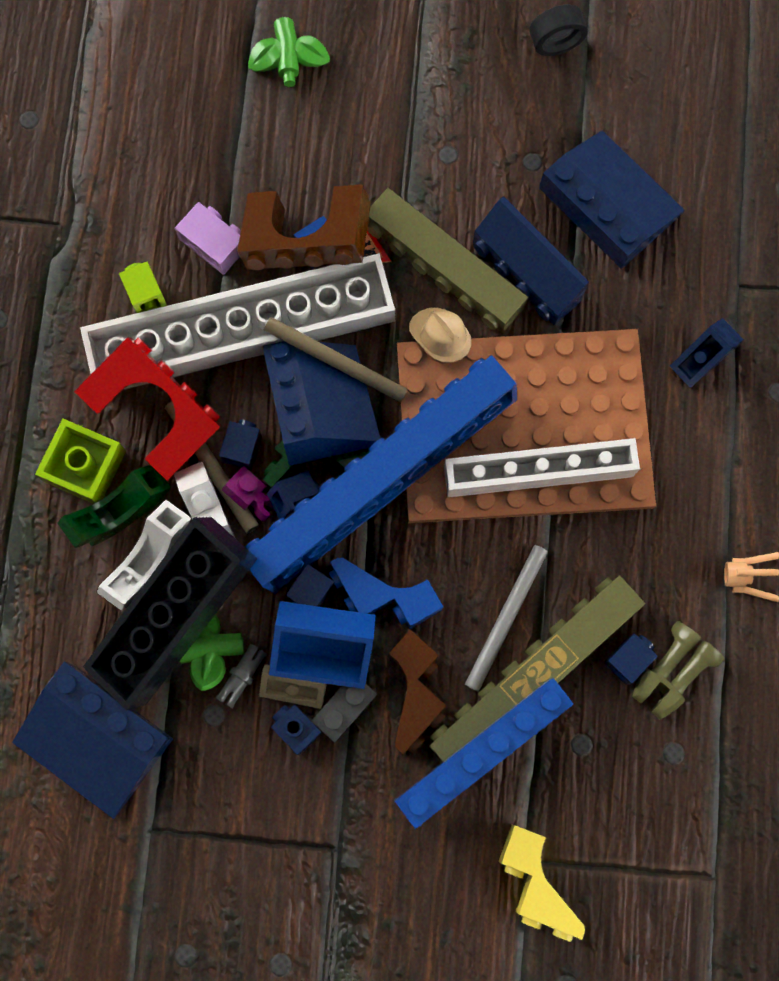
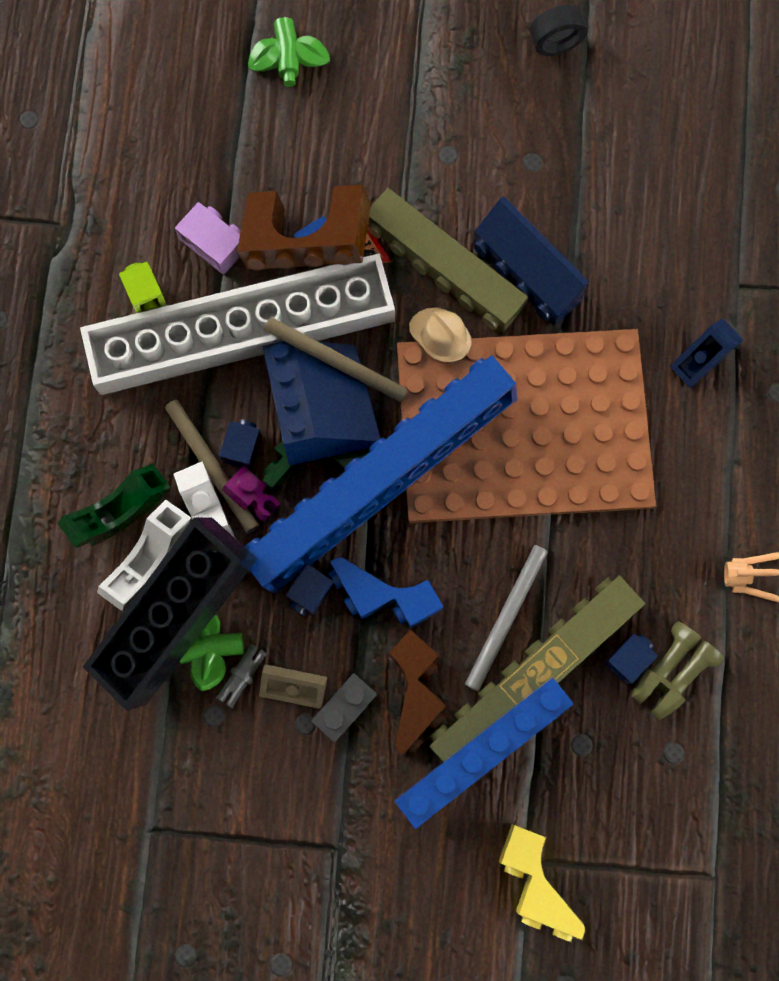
(80, 462): lime brick -> none
(90, 739): dark blue slope -> none
(133, 364): red arch -> none
(290, 492): dark blue brick -> none
(304, 737): dark blue brick -> none
(322, 645): blue piece -> none
(541, 467): white brick -> none
(610, 197): dark blue slope -> none

